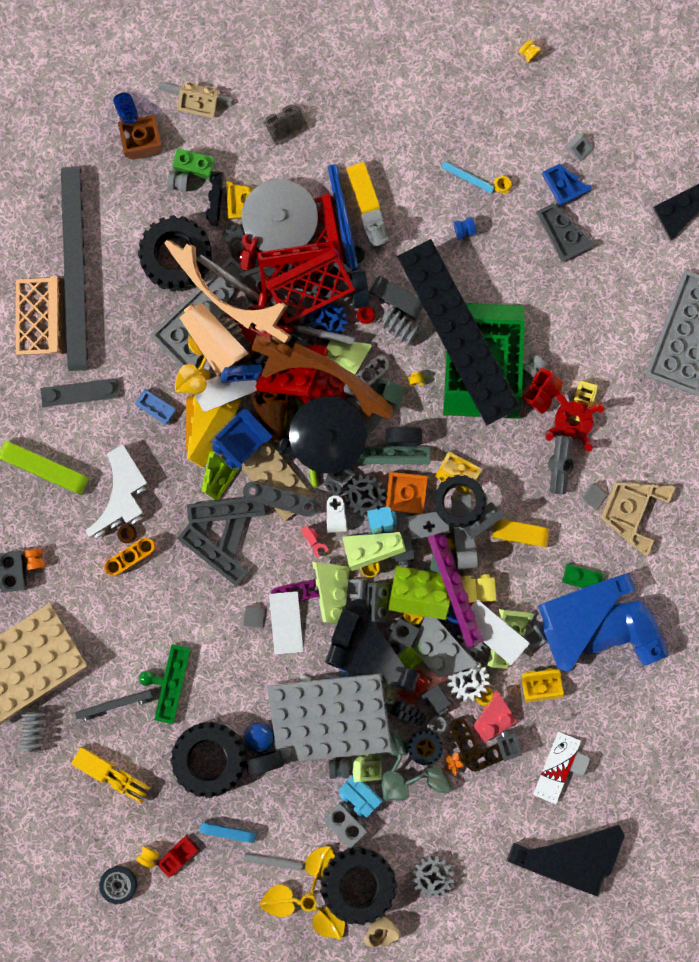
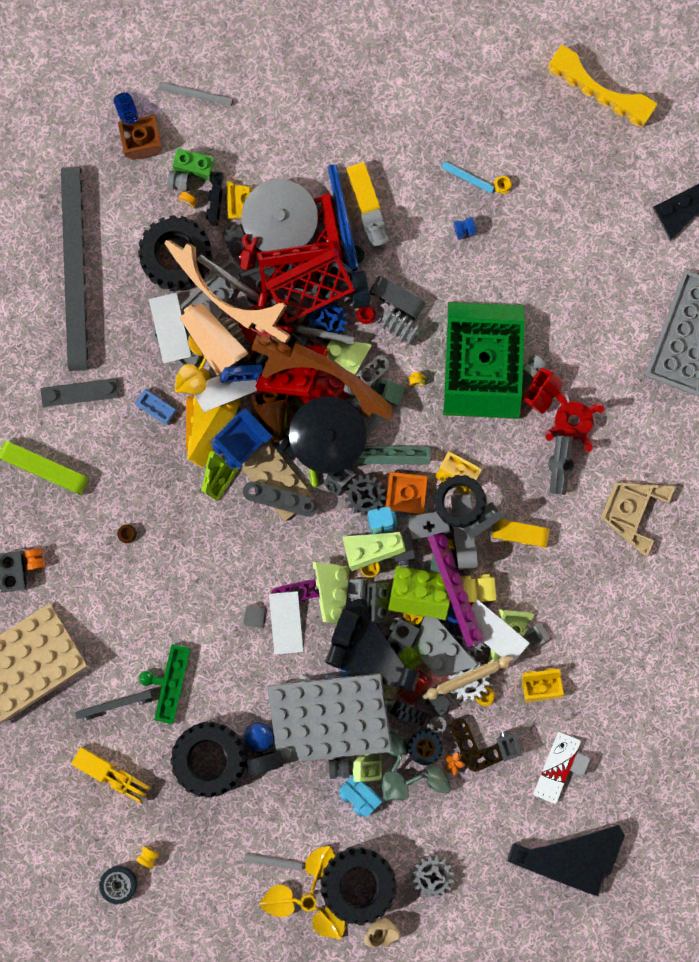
(31, 731): light grey piece -> none
(54, 313): light nougat fence -> none
(120, 558): light orange beam -> none
(122, 504): white arch -> none
(169, 328): none -> white sticker
(178, 856): red slope -> none
(187, 199): none -> light orange tile
(198, 99): tan bracket -> none
(220, 557): dark grey plate -> none
(221, 831): dark azure beam -> none
(285, 124): clear smoke bracket -> none
(311, 536): coral plate -> none
(336, 518): white piece -> none
(341, 828): light grey brick -> none
(403, 436): black tyre -> none
(458, 332): black plate -> none
(468, 677): none -> tan wheel
(494, 718): coral wing -> none
(530, 50): yellow wheel -> none
(563, 234): dark grey wing -> none
(564, 184): blue wing -> none
(568, 66): none -> yellow arch
(576, 617): blue panel -> none
(579, 146): light grey slope -> none
(580, 577): green plate -> none
(585, 385): light yellow slope -> none
(593, 496): light grey slope -> none
(632, 624): blue piece -> none

